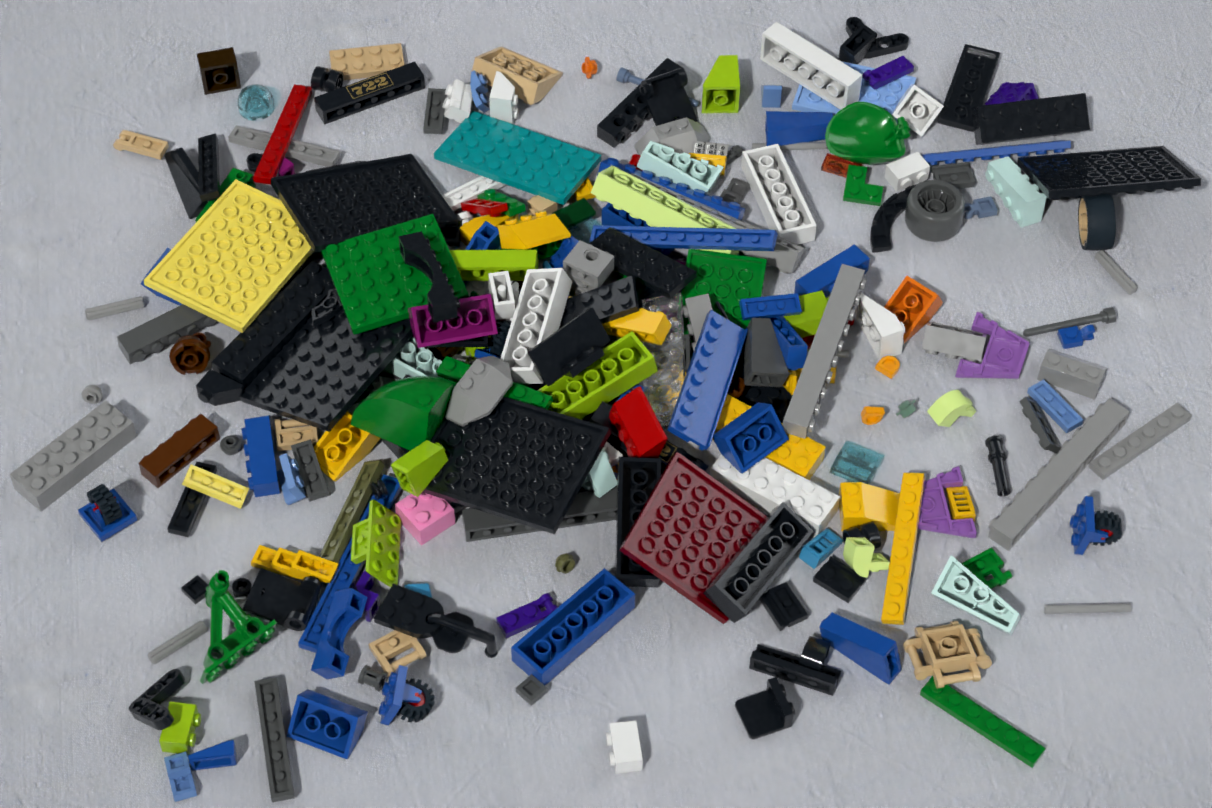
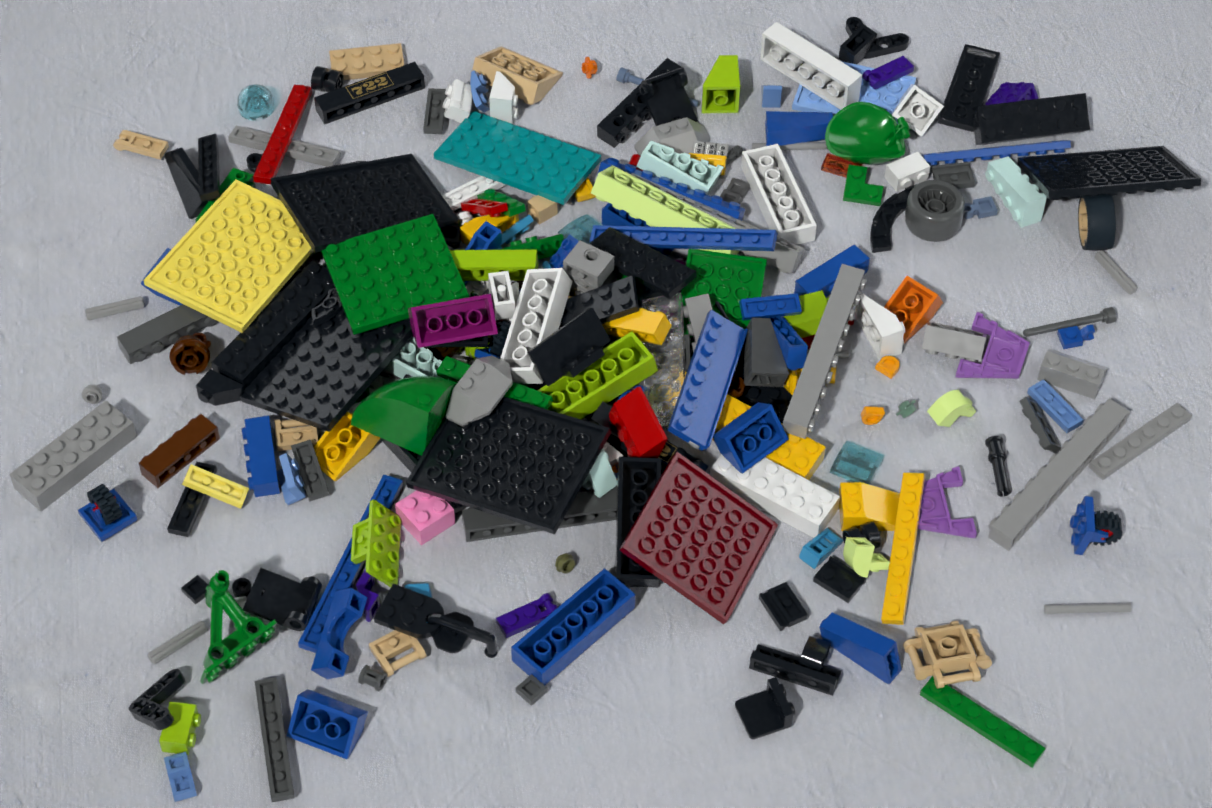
(214, 757): blue slope -> none
(218, 70): dark brown brick -> none
(230, 449): dark grey plate -> none
(286, 168): magenta slope -> none
(294, 564): yellow slope -> none
(351, 511): olive plate -> none
(378, 489): black bush -> none
(405, 698): blue plate -> none
(418, 253): black arch -> none
(419, 466): lime slope -> none
(531, 231): yellow slope -> none
(575, 213): dark green panel -> none
(625, 747): white brick -> none
(758, 562): black brick -> none
(968, 593): light aqua wedge -> none
(970, 513): yellow slope -> none
(986, 564): green plate -> none

